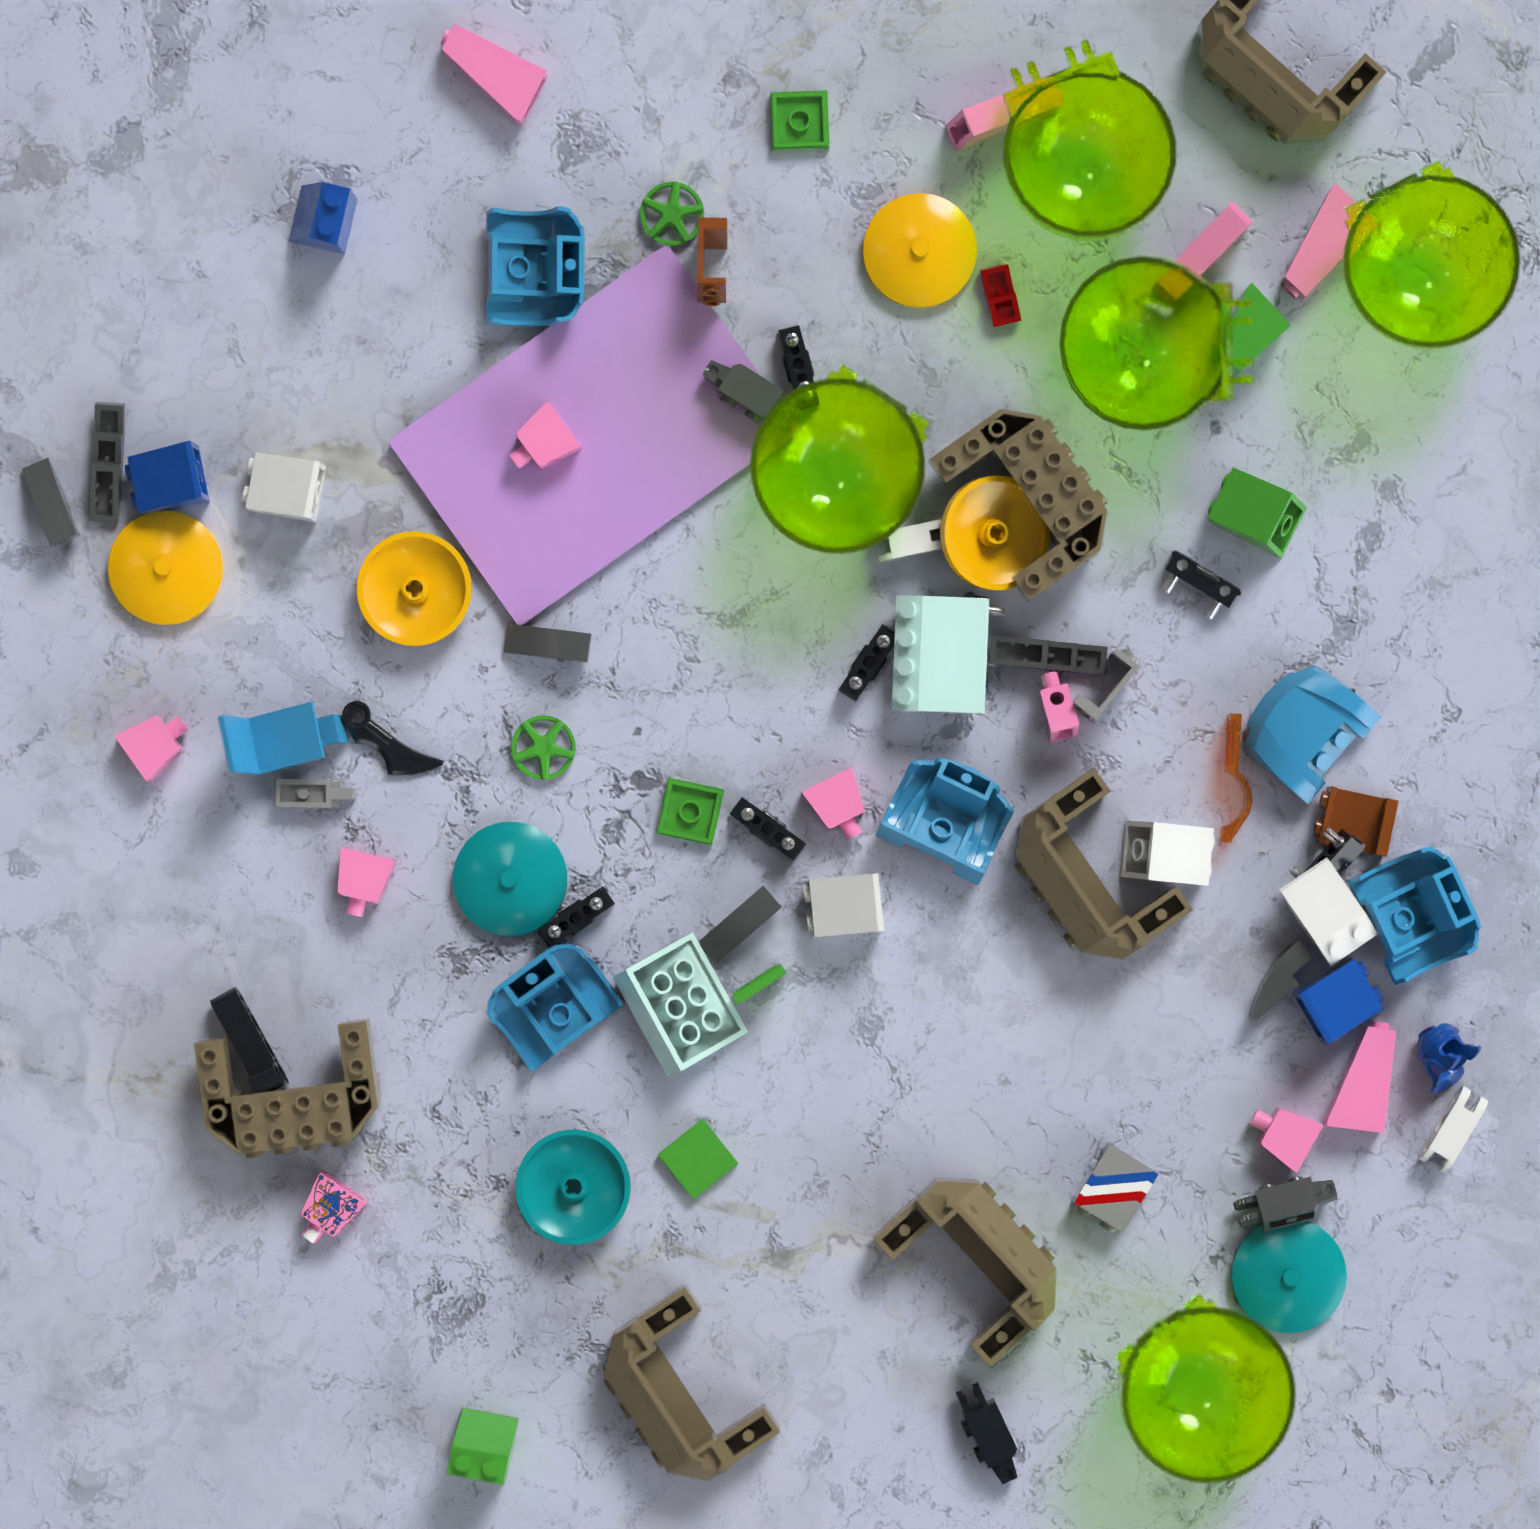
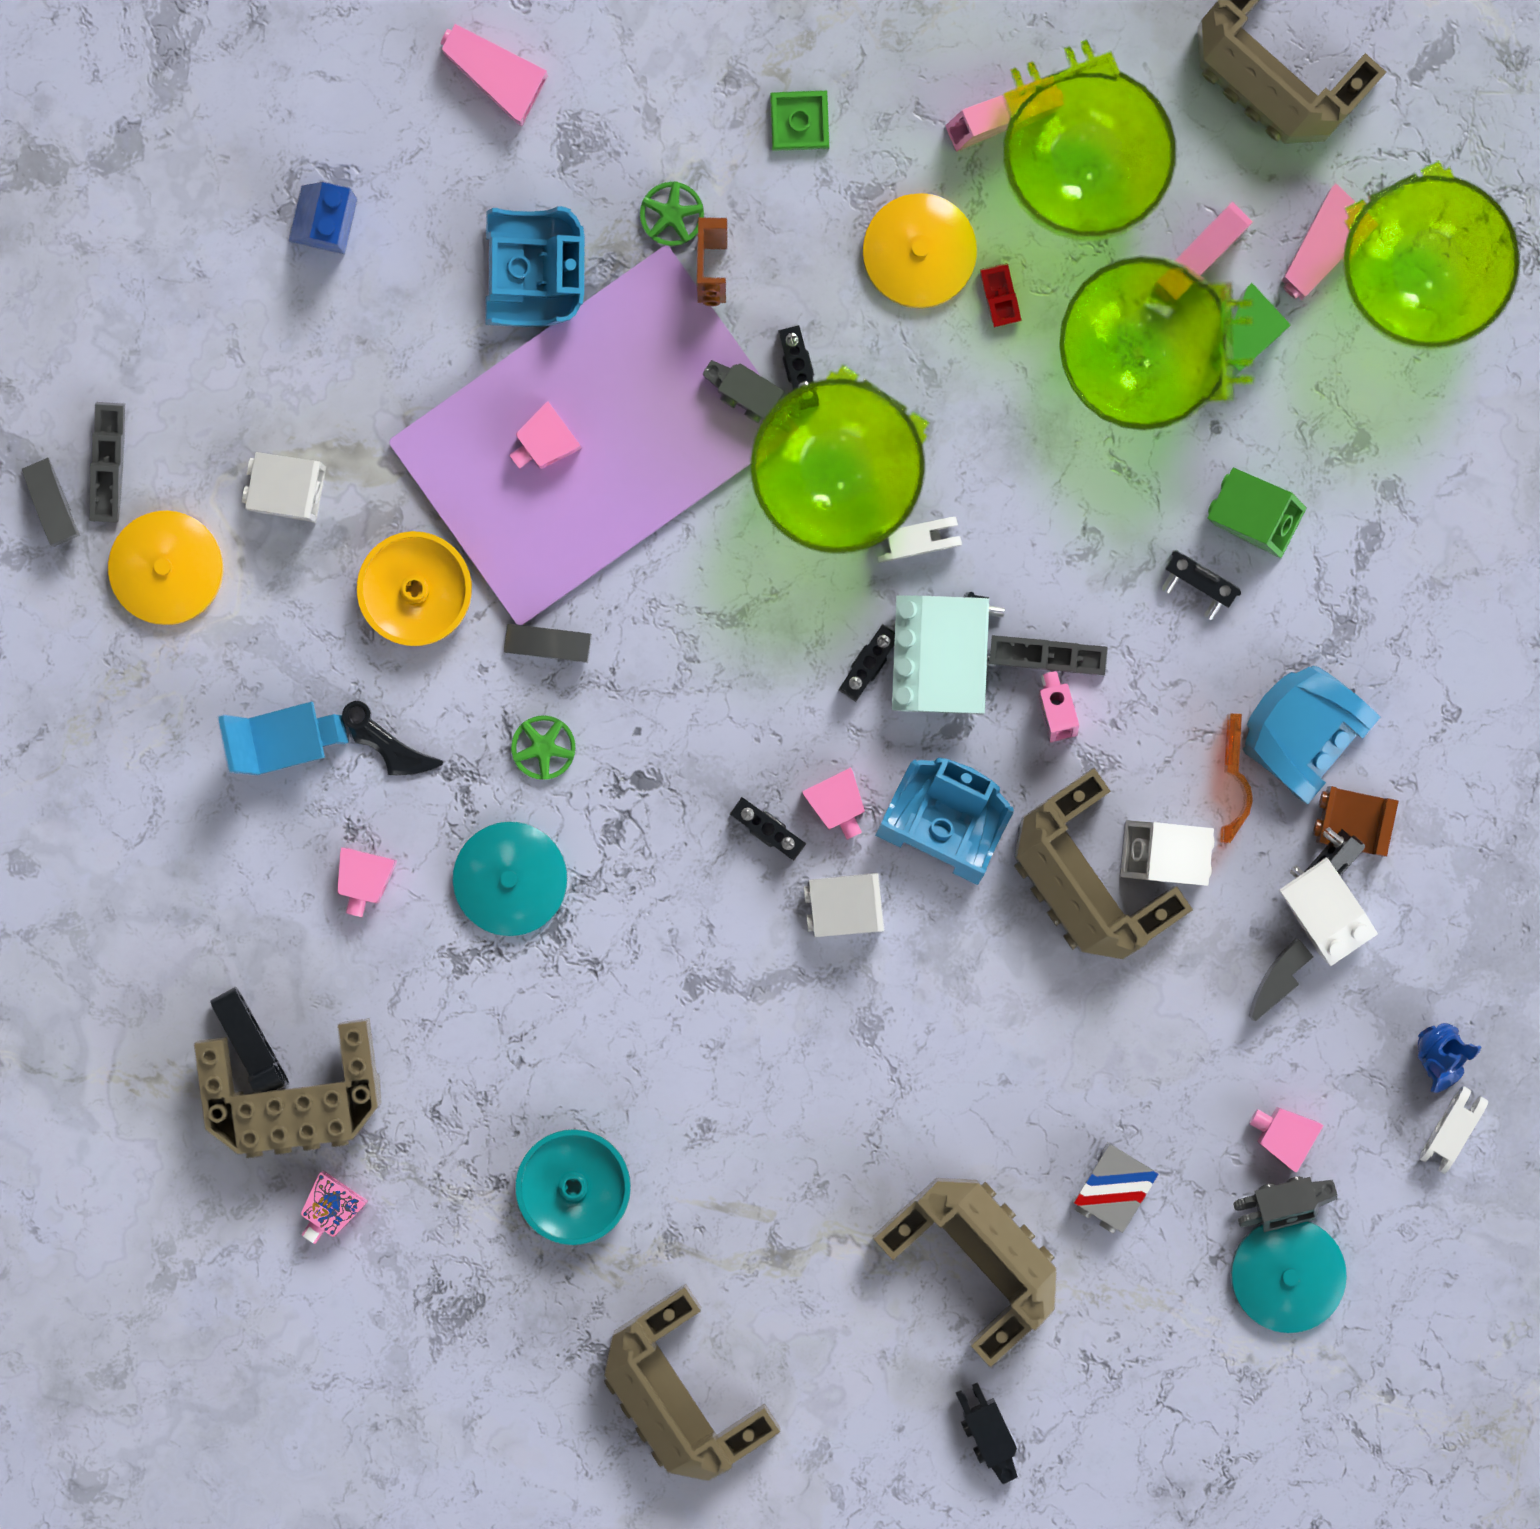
(152, 744): bright pink torso -> none
(167, 478): blue slope -> none
(310, 793): light grey hinge -> none
(482, 1446): bright green slope -> none
(552, 1003): dark azure piece -> none
(598, 901): black piece -> none
(680, 1004): light aqua slope -> none
(690, 811): bright green tile -> none
(698, 1158): bright green tile -> none
(740, 924): dark grey slope -> none
(758, 983): bright green tile -> none
(992, 532): yellow dish -> none
(1048, 480): dark tan wedge -> none
(1092, 711): light grey panel -> none
(1206, 1393): clear neon green windscreen -> none
(1339, 1000): blue slope -> none
(1365, 1084): bright pink slope -> none
(1418, 911): dark azure piece -> none

